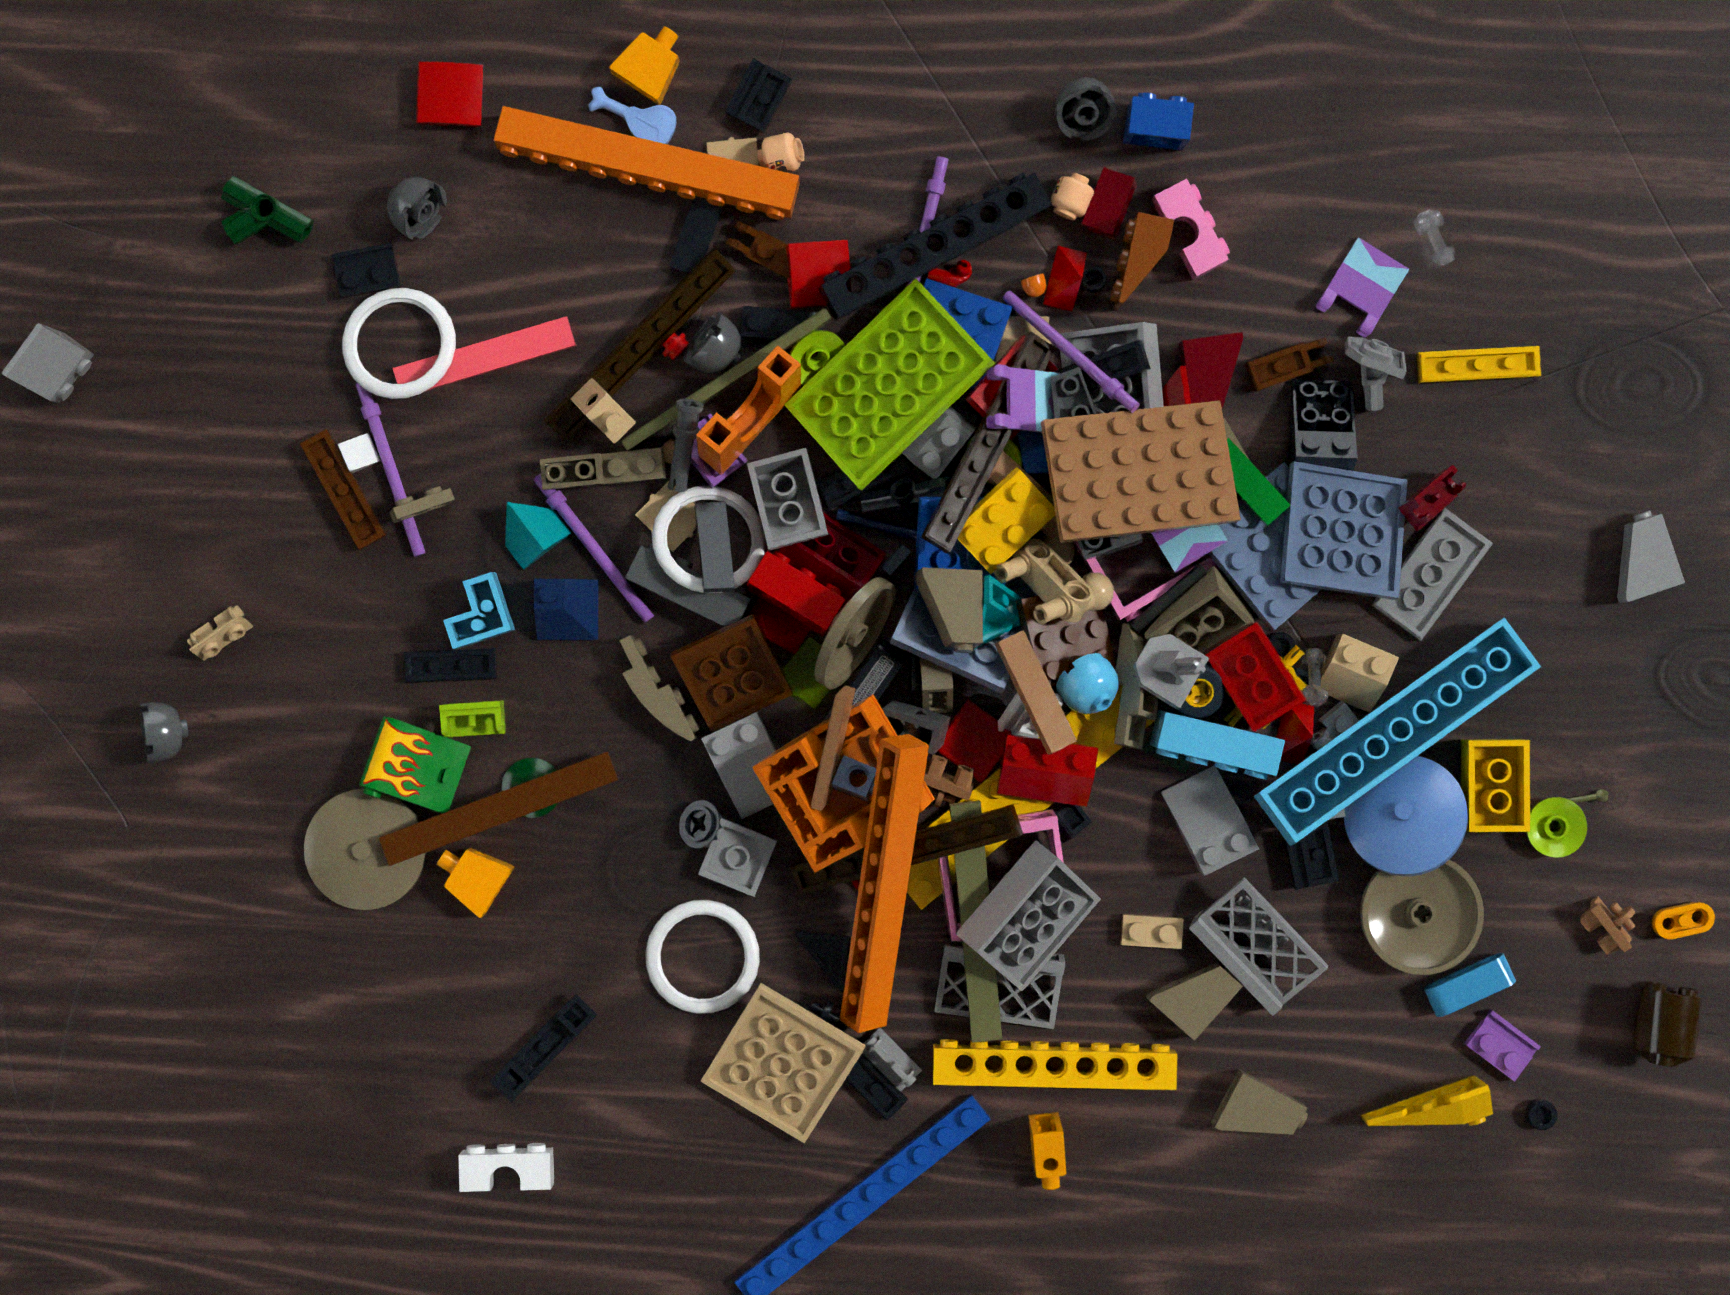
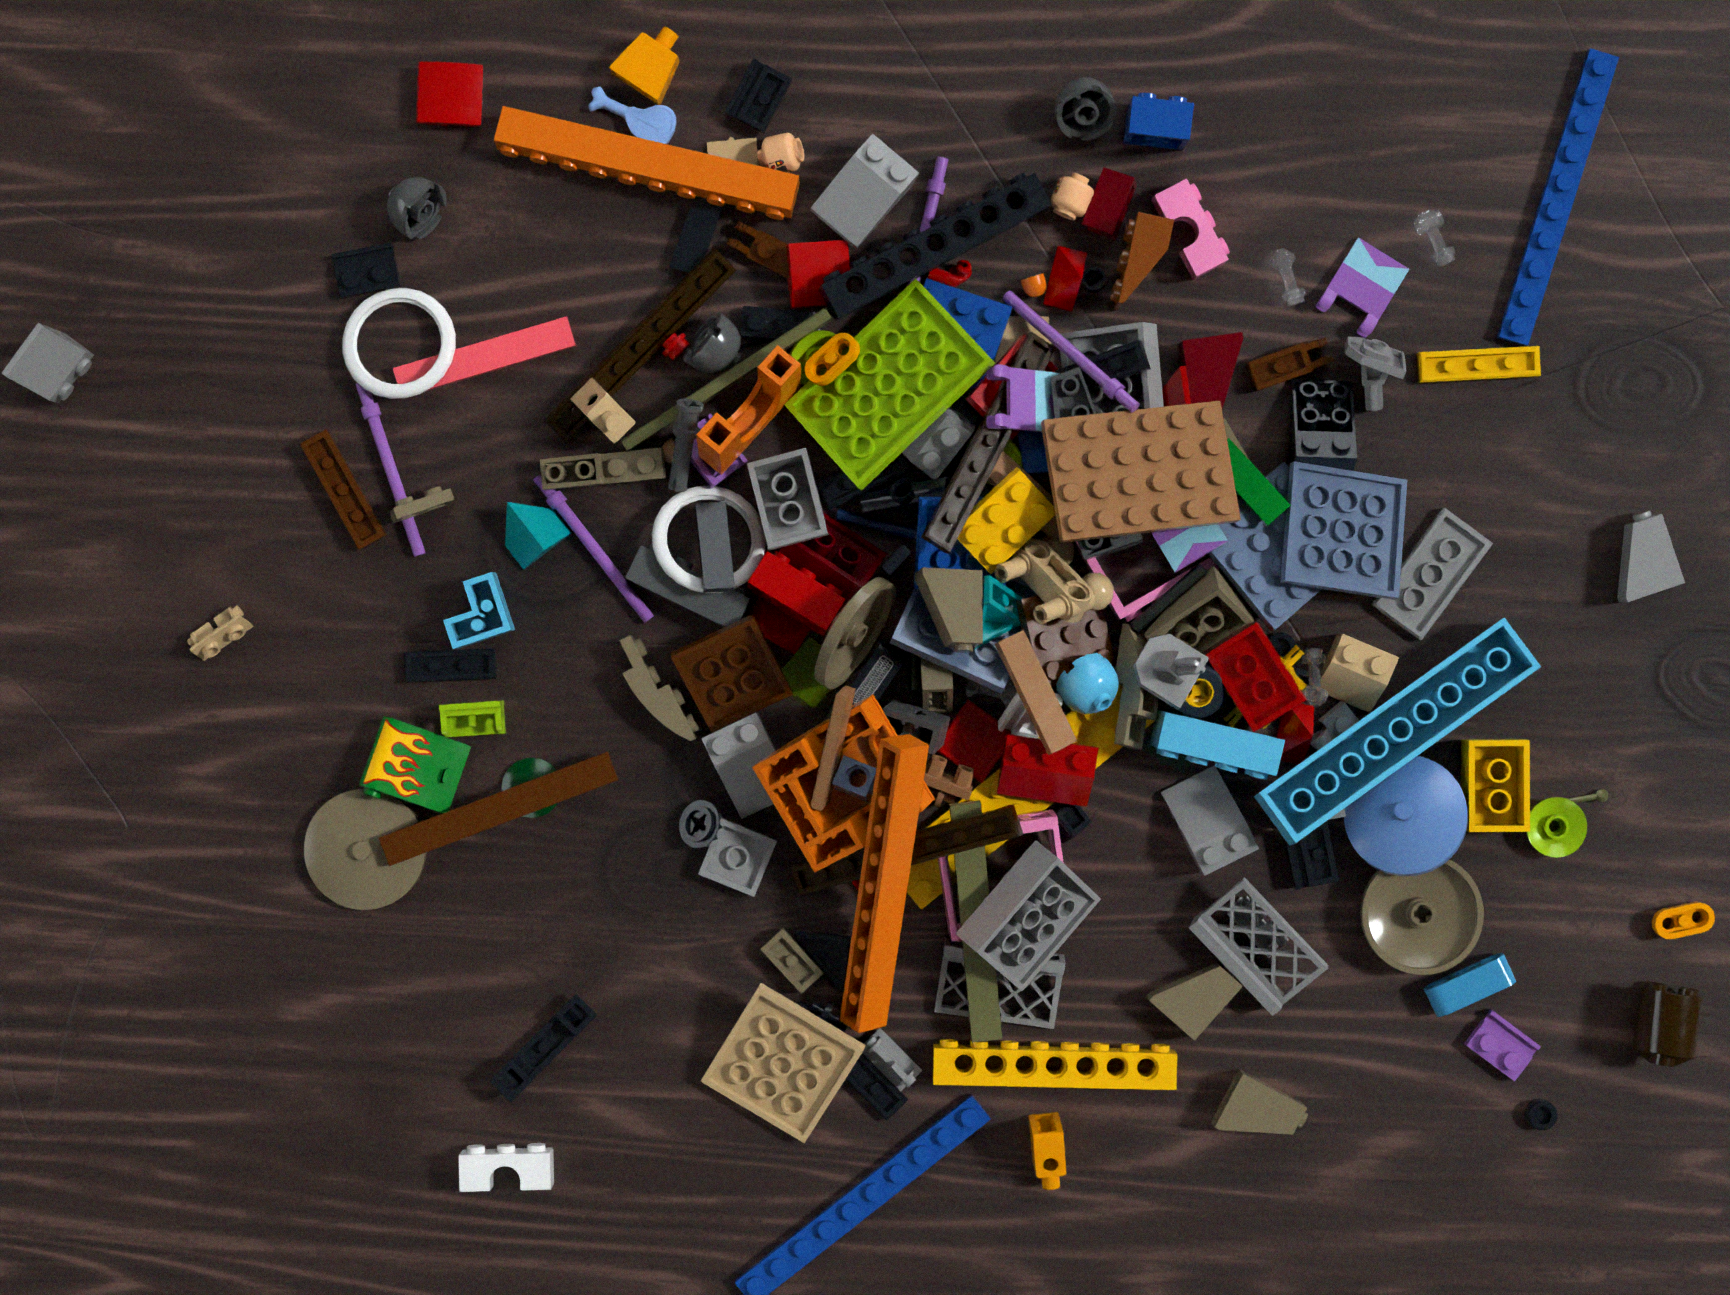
(161, 731): dark grey cylinder -> none
(250, 219): dark green piece -> none
(359, 452): white slope -> none
(475, 878): light orange torso -> none
(566, 609): dark blue slope -> none
(681, 525): tan piece -> none
(686, 910): white wedge -> none
(792, 960): none -> dark tan plate
(831, 357): none -> light orange plate
(864, 191): none -> light grey slope
(1151, 931): tan plate -> none
(1282, 262): none -> clear bar
(1431, 498): dark red hinge -> none
(1448, 1105): yellow wedge -> none
(1557, 197): none -> blue plate
(1616, 935): medium nougat hips -> none

